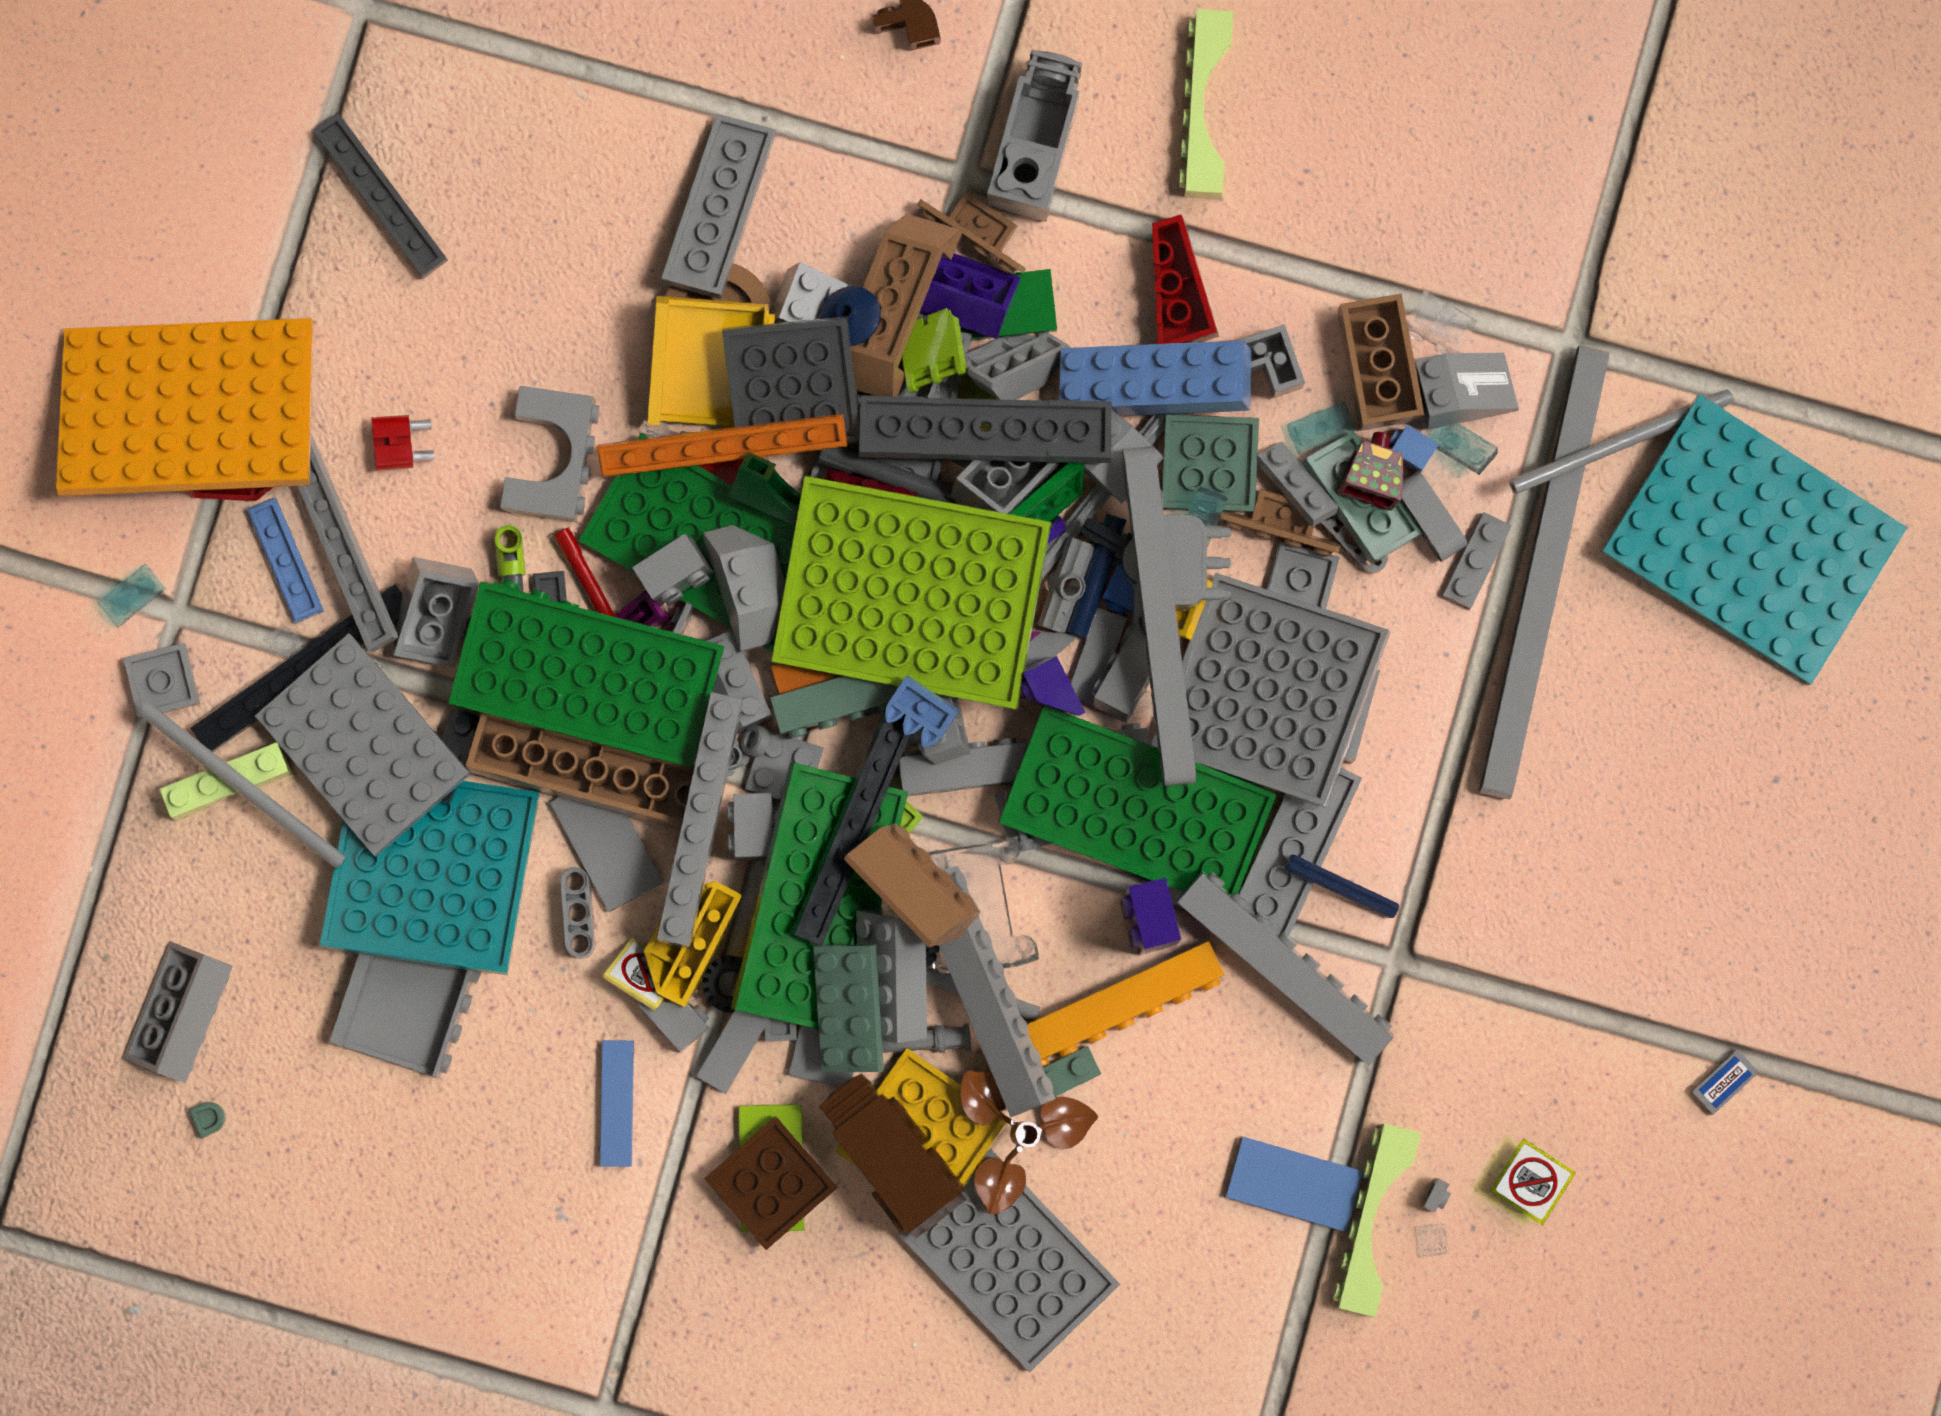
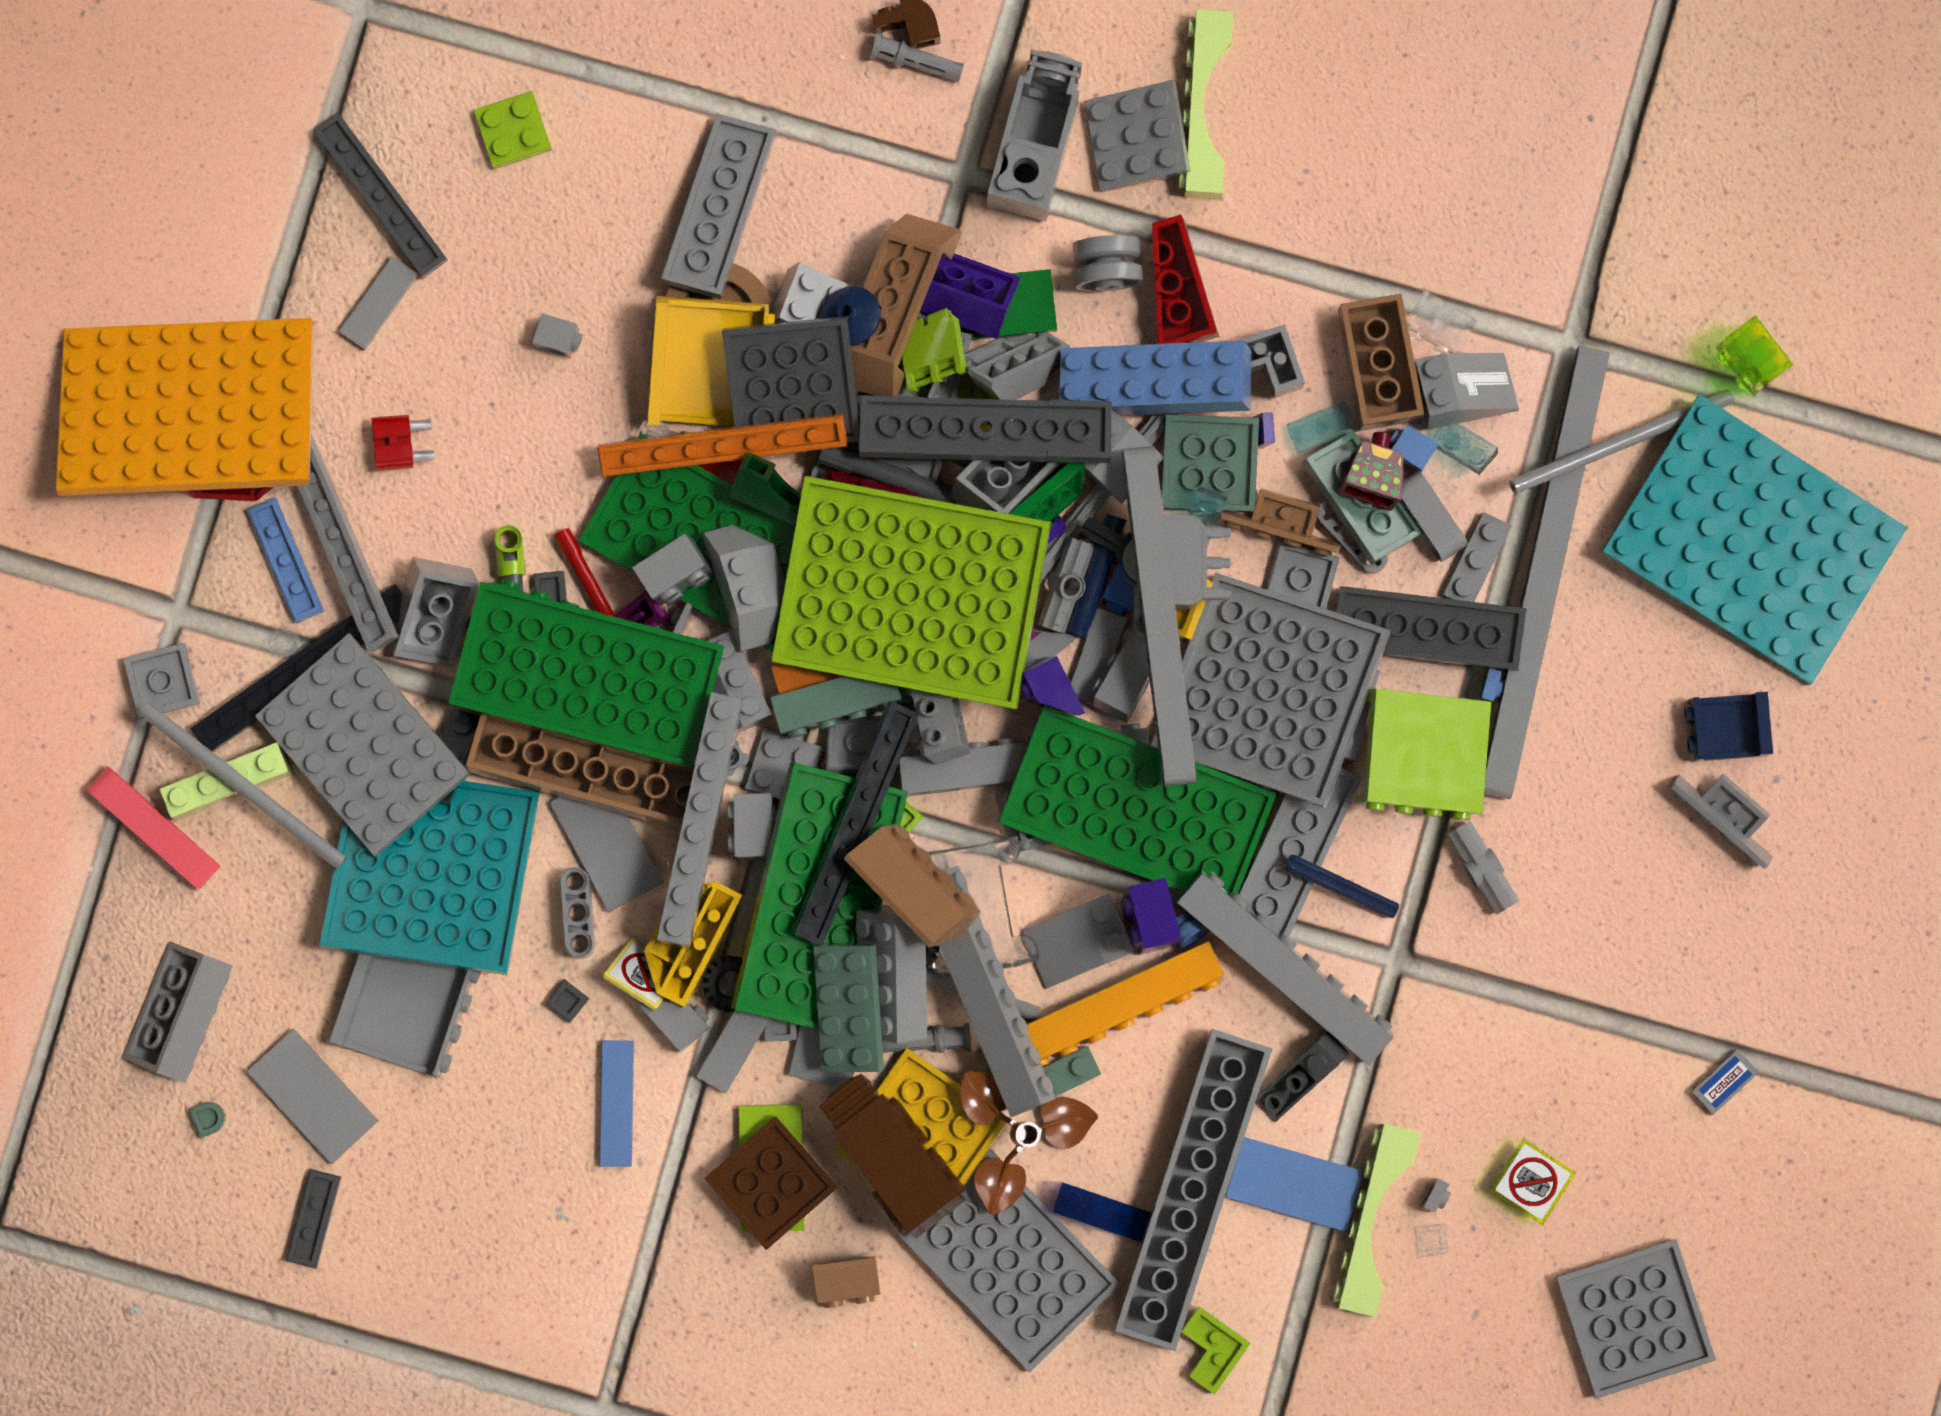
(131, 595): clear light blue plate -> none
(153, 827): none -> coral beam
(312, 1096): none -> light grey tile
(313, 1218): none -> dark grey tile
(378, 303): none -> light grey tile
(512, 130): none -> lime plate
(557, 336): none -> light grey brick
(562, 495): light grey arch -> none
(567, 1001): none -> dark grey tile
(755, 741): light grey tile -> none
(846, 1281): none -> medium nougat slope
(849, 743): none -> light grey tile
(901, 54): none -> light grey pin
(921, 709): medium blue plate -> none
(982, 225): medium nougat bracket -> none
(1079, 940): none -> light grey slope
(1101, 1212): none -> clear blue slope
(1107, 263): none -> light grey wheel
(1137, 136): none -> light grey plate
(1190, 929): none -> medium blue piece
(1193, 1189): none -> light grey brick
(1222, 1348): none -> lime plate
(1266, 429): none -> tile
(1297, 484): light grey plate -> none
(1302, 1076): none -> dark grey slope
(1426, 753): none -> lime panel
(1440, 627): none -> dark grey plate
(1483, 867): none -> light grey piece
(1492, 686): none -> medium blue plate
(1635, 1318): none -> light grey plate
(1729, 727): none -> dark blue panel
(1729, 811): none -> light grey bracket
(1753, 356): none -> clear neon green brick

